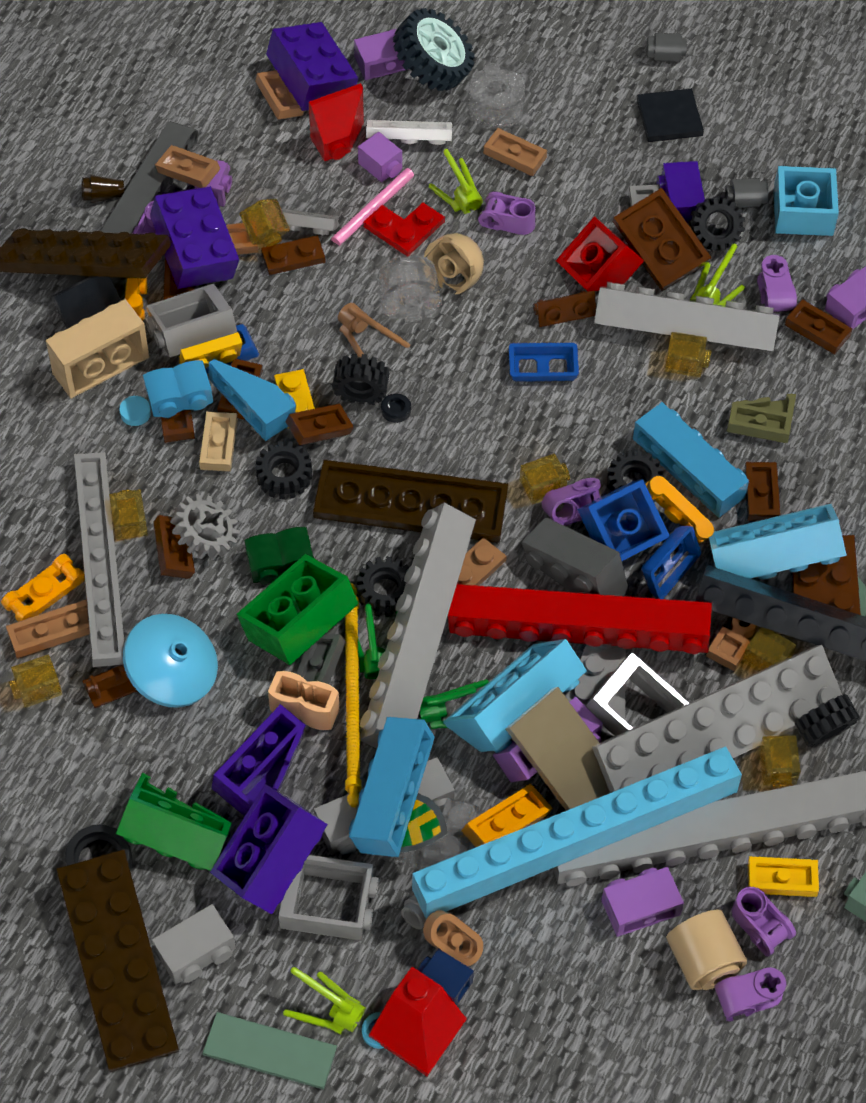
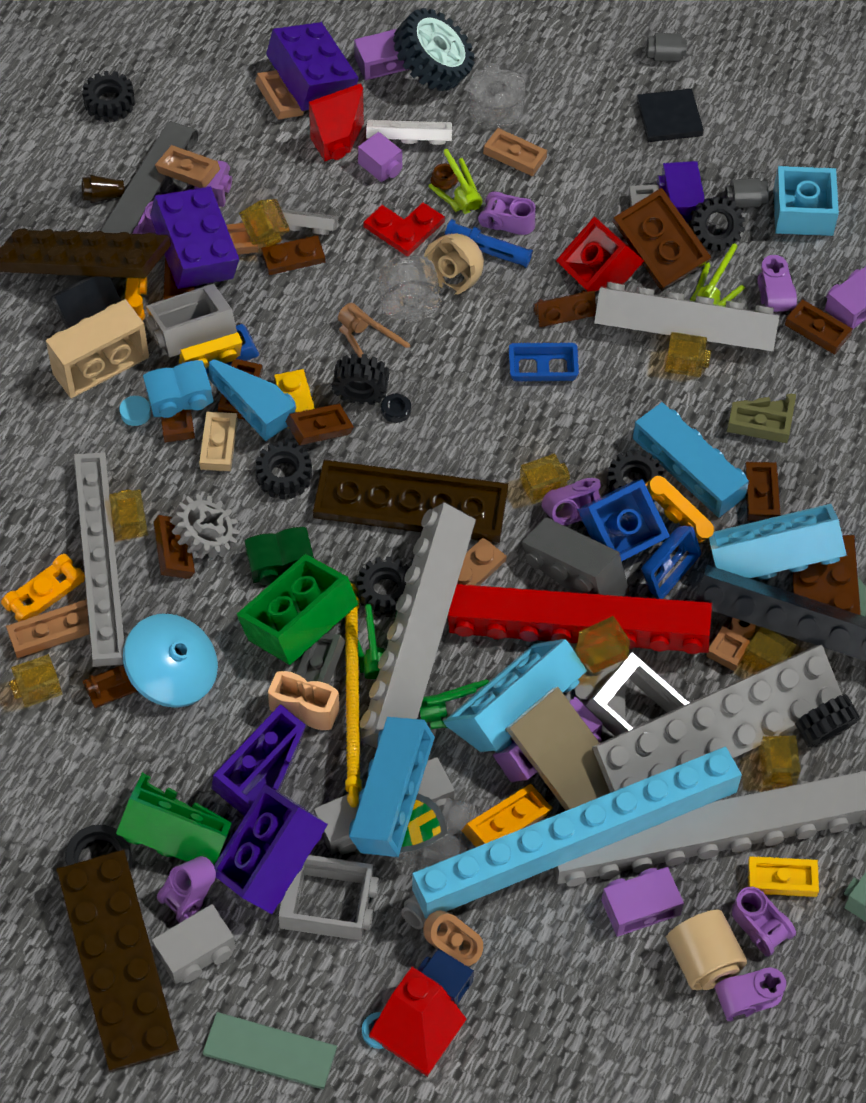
(108, 84): none -> black tyre
(187, 887): none -> medium lavender piece
(345, 1009): lime plant -> none
(386, 194): bright pink bar -> none
(441, 171): none -> reddish brown plate
(491, 245): none -> blue pin
(602, 645): none -> clear yellow brick

